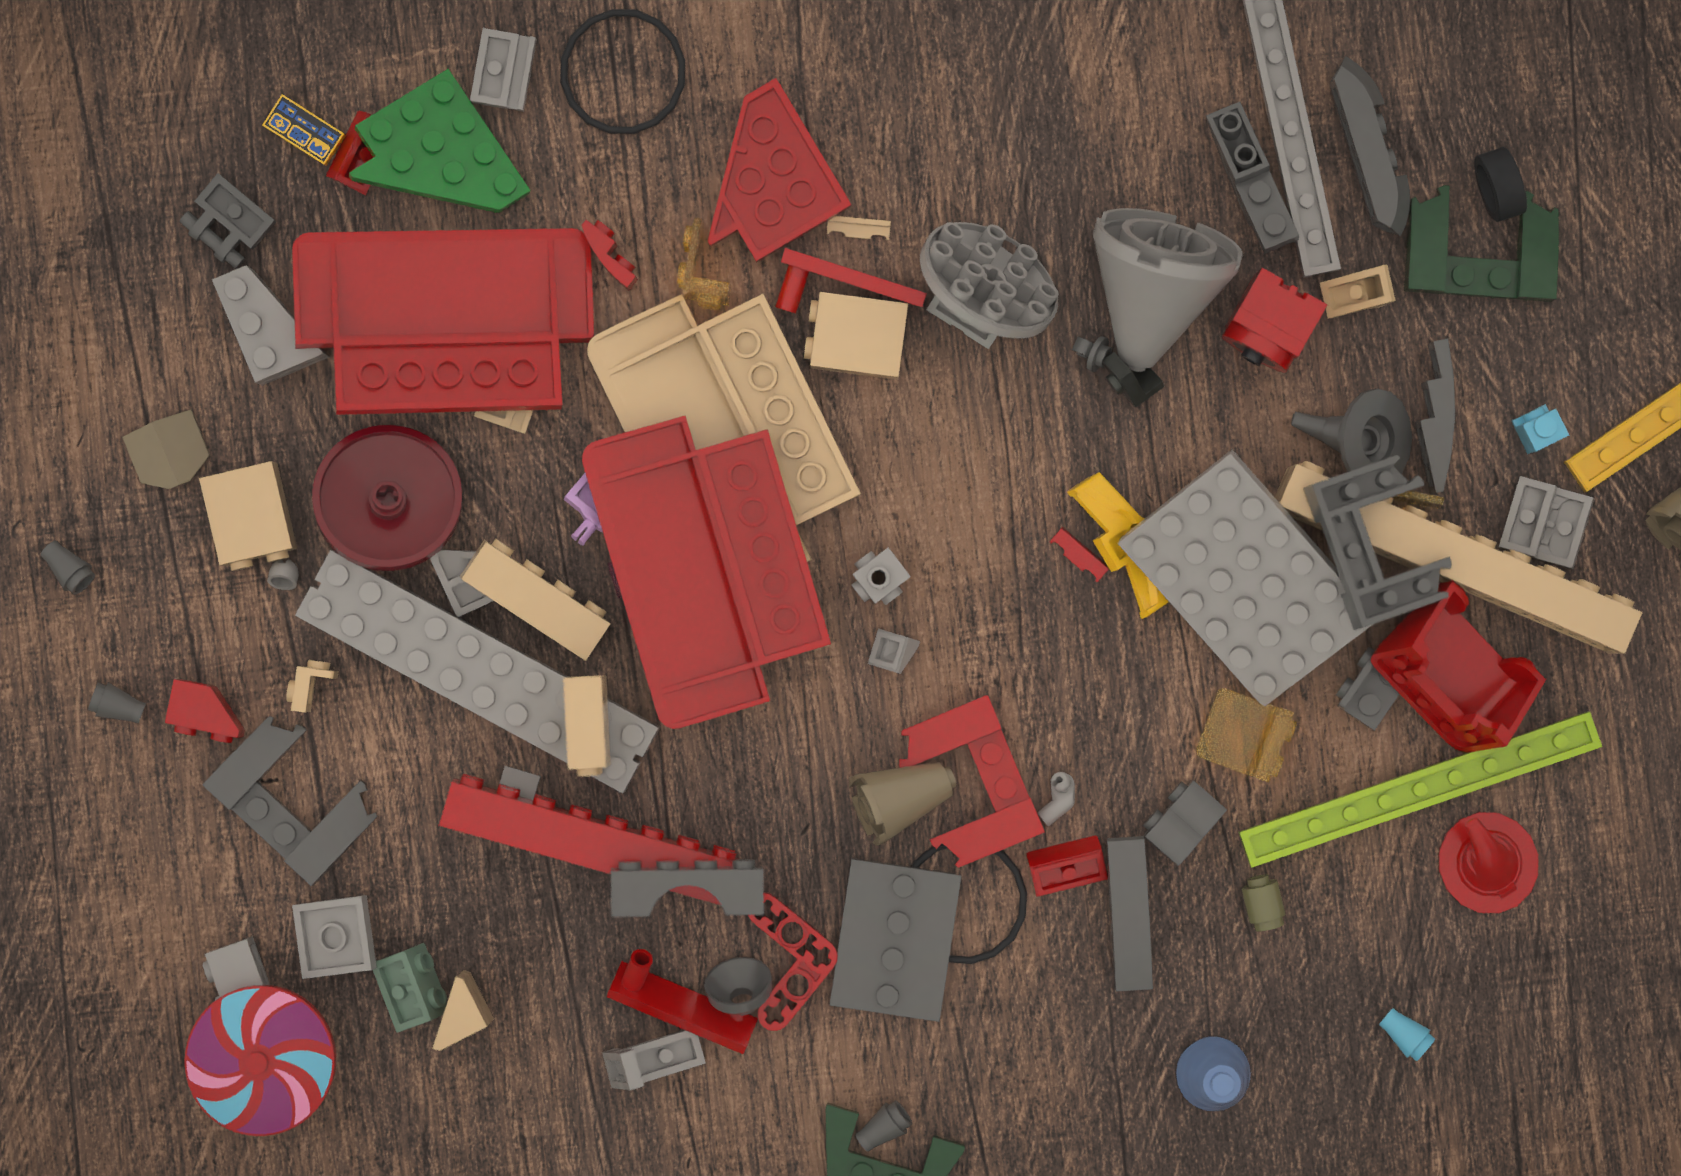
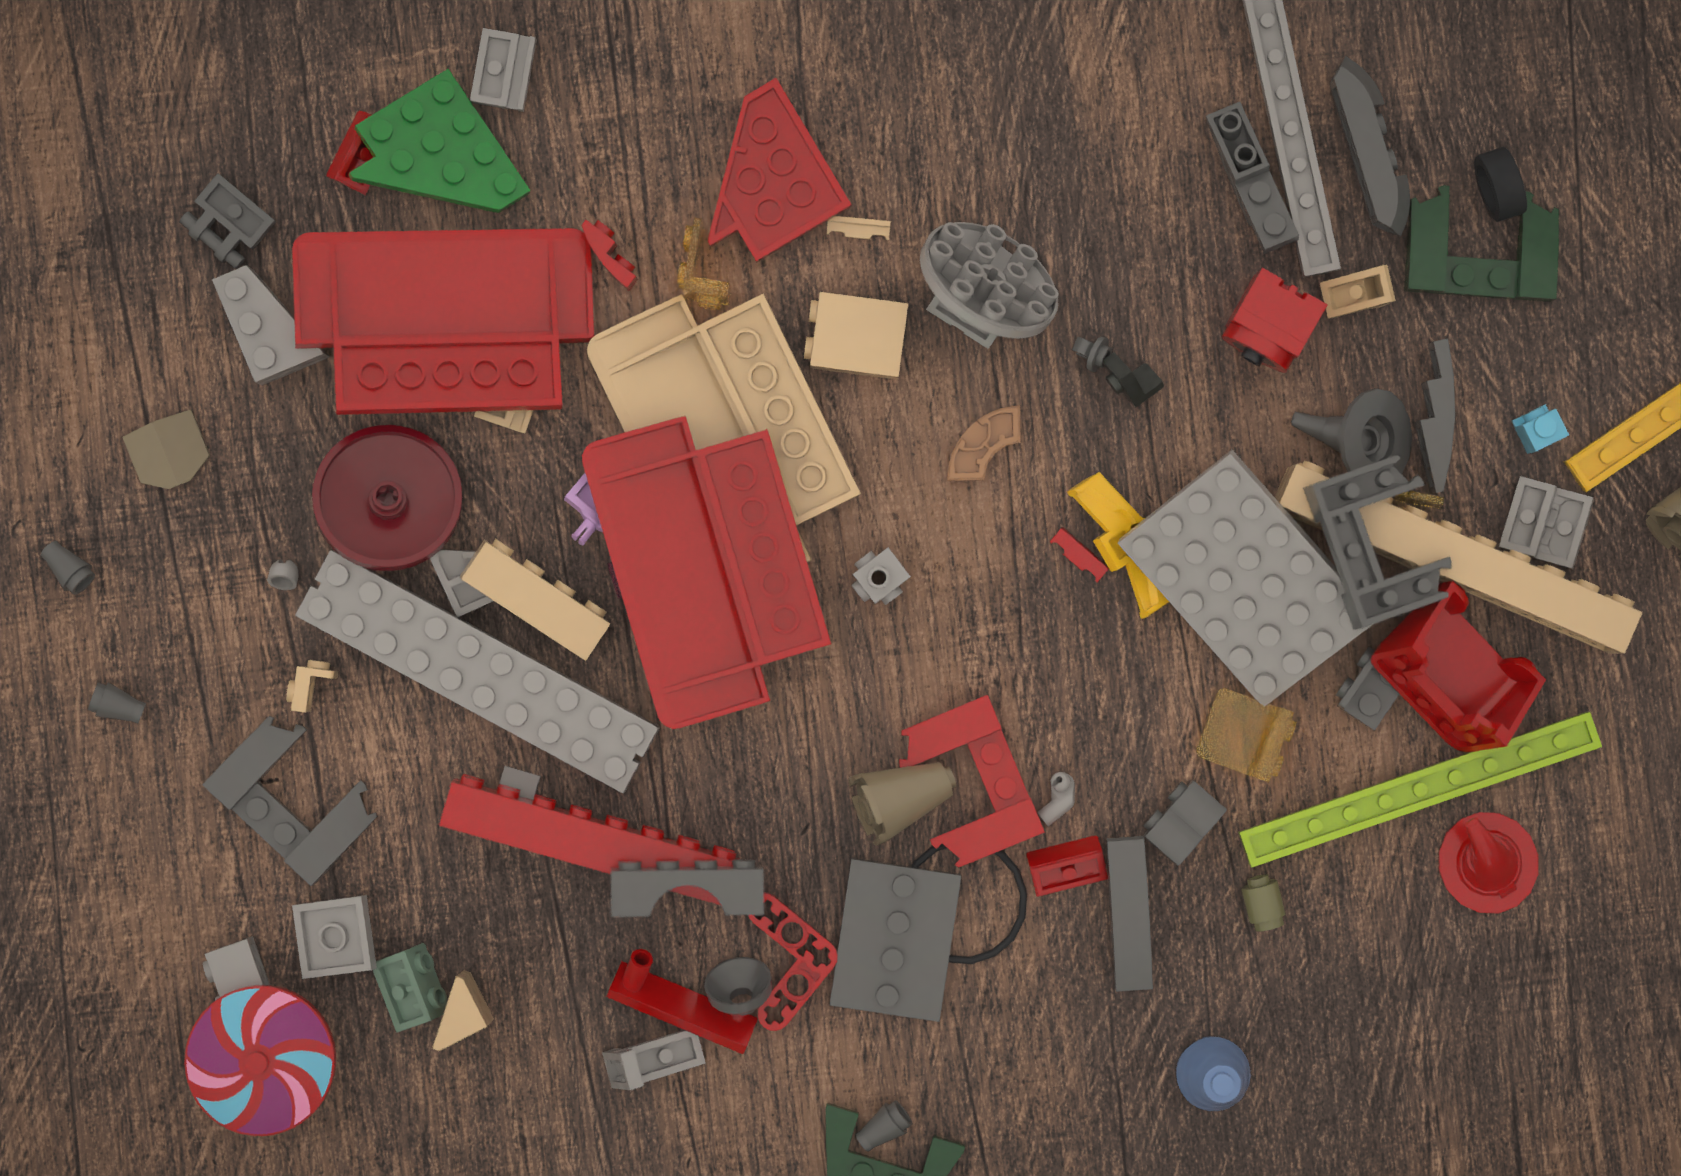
(202, 708): red slope -> none
(248, 515): tan brick -> none
(304, 130): tile -> none
(587, 724): tan brick -> none
(622, 129): black piece -> none
(801, 264): red piece -> none
(892, 651): light grey slope -> none
(981, 442): none -> medium nougat tile
(1158, 278): light grey cone -> none
(1407, 1034): medium azure cone -> none

